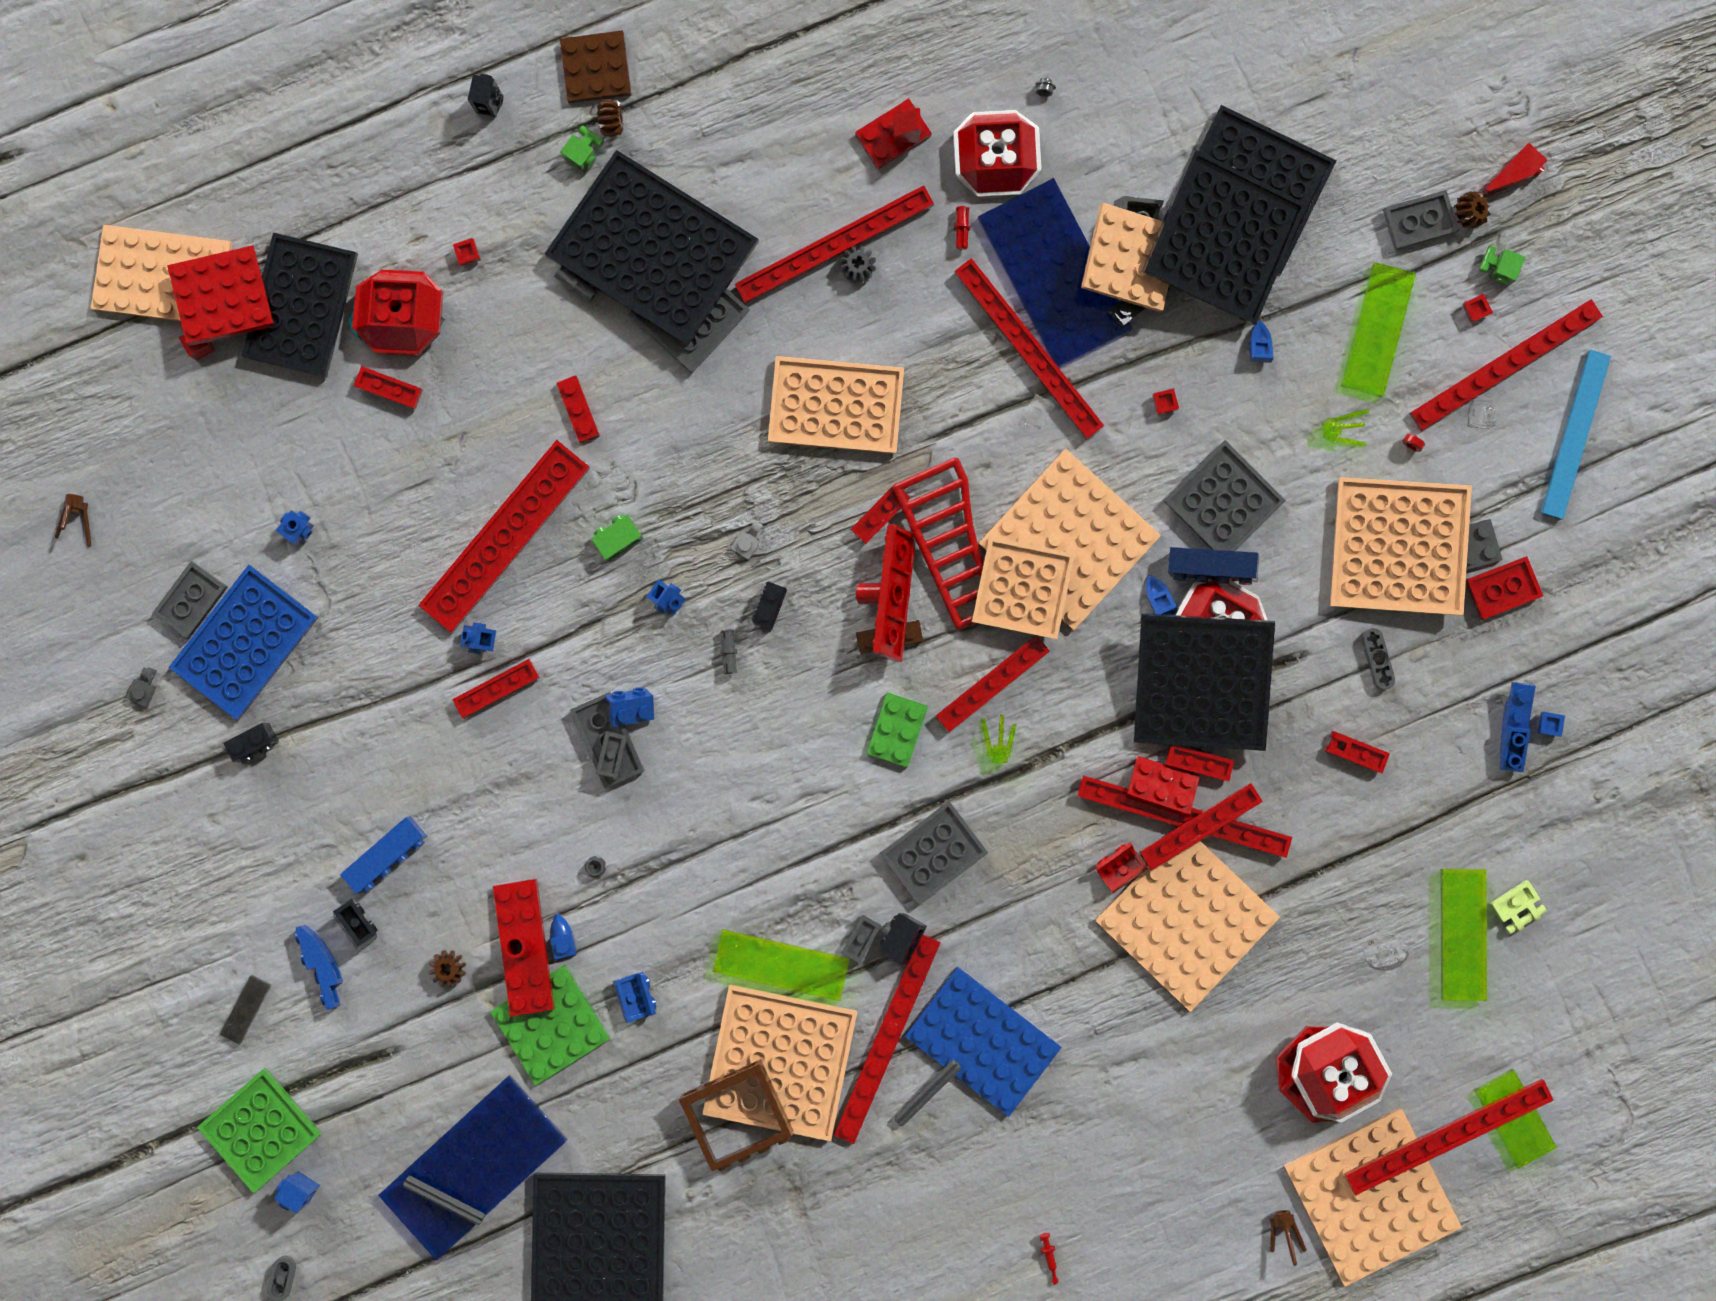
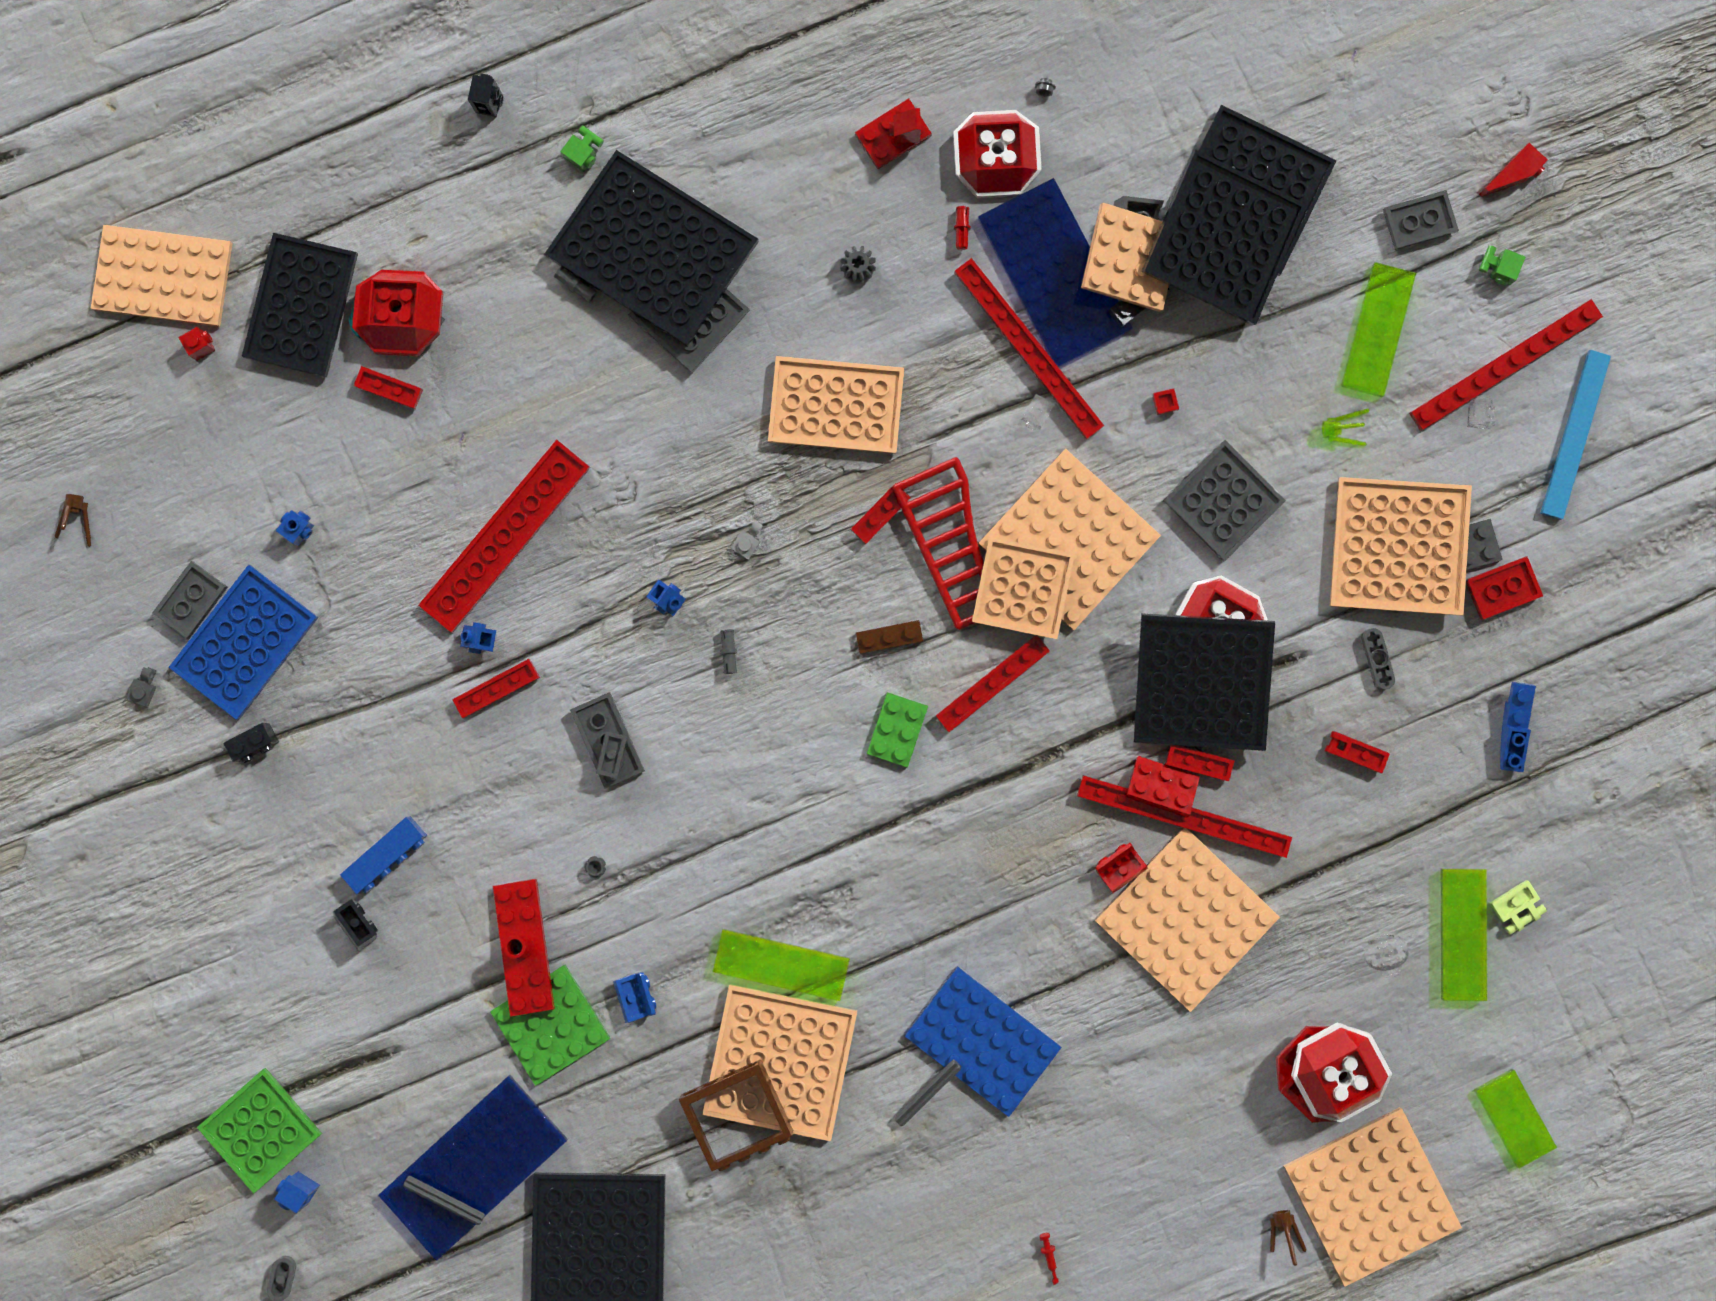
(220, 295): red plate -> none
(245, 1009): clear smoke plate -> none
(318, 956): blue slope -> none
(439, 968): reddish brown gear -> none
(466, 252): red plate -> none
(562, 938): blue plate -> none
(578, 409): red plate -> none
(595, 66): reddish brown plate -> none
(610, 118): reddish brown gear -> none
(616, 537): bright green brick -> none
(630, 706): blue bracket -> none
(769, 605): black brick -> none
(834, 244): red plate -> none
(861, 938): dark grey plate -> none
(886, 1039): red plate -> none
(891, 594): red plate -> none
(902, 938): black brick -> none
(934, 852): dark grey plate -> none
(999, 753): clear neon green plant -> none
(1159, 596): blue plate -> none
(1200, 826): red plate -> none
(1213, 565): dark blue brick -> none
(1261, 344): blue plate -> none
(1413, 442): red tile -> none
(1448, 1136): red plate -> none
(1472, 210): reddish brown gear -> none
(1477, 308): red plate -> none
(1551, 724): blue plate -> none

